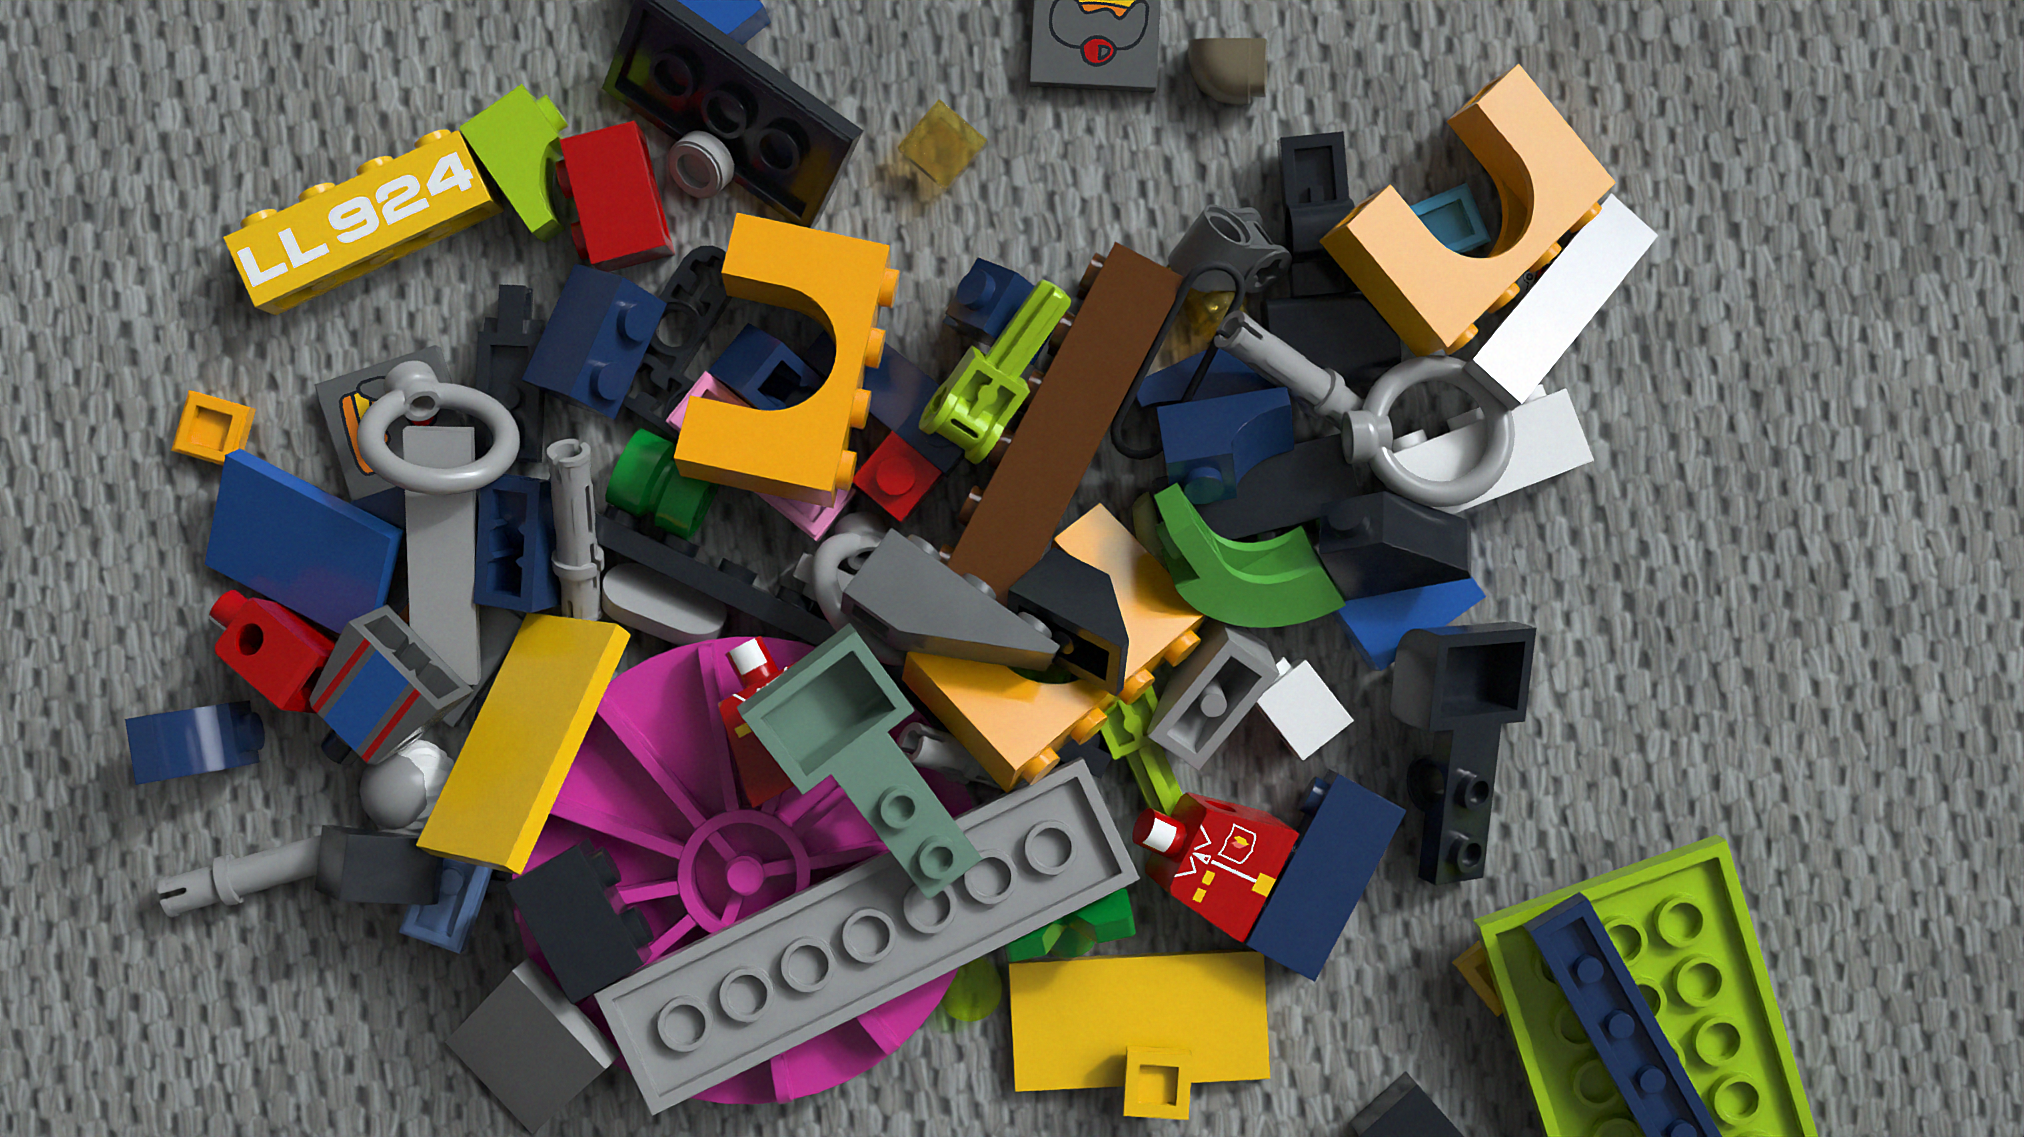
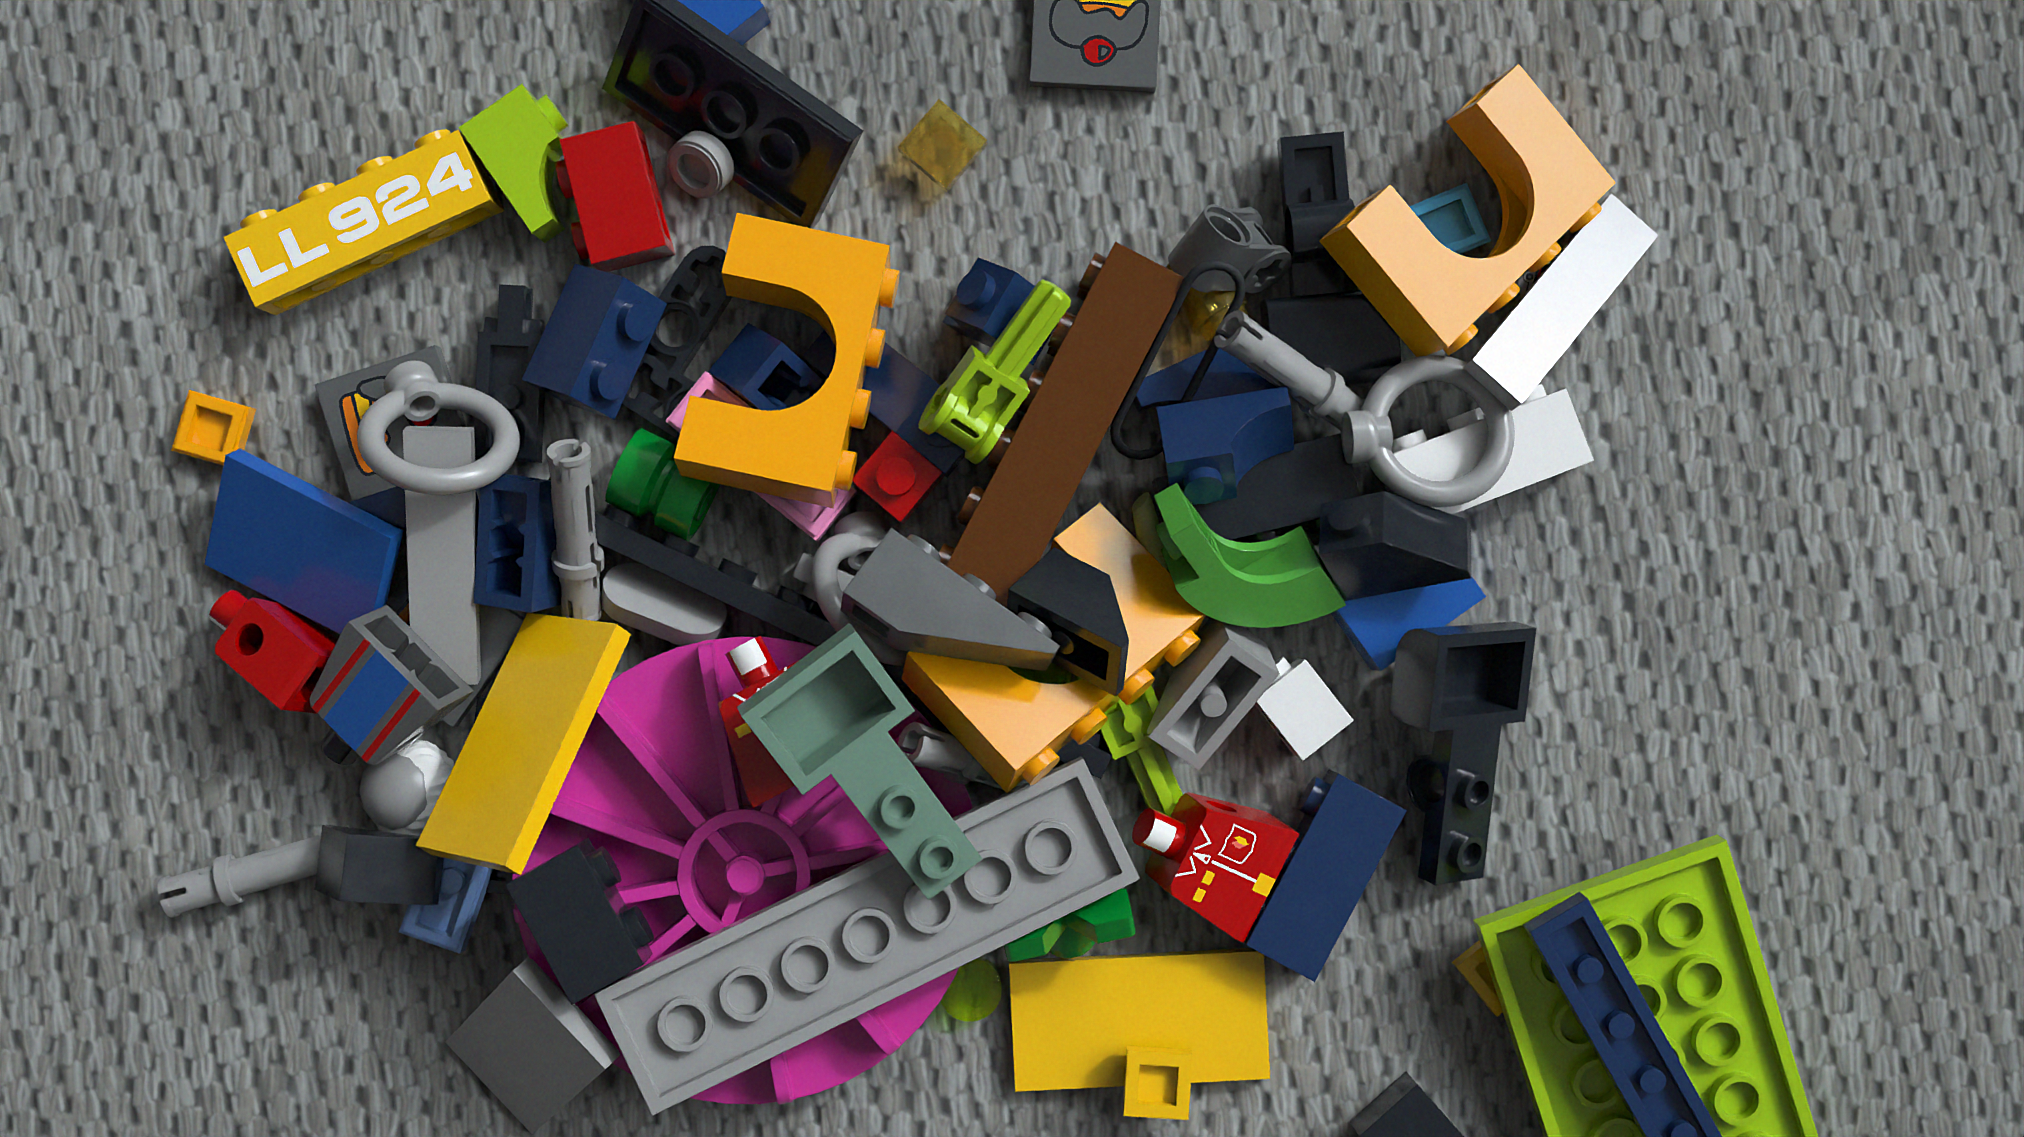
(194, 741): dark blue arch -> none
(1230, 68): dark tan piece -> none

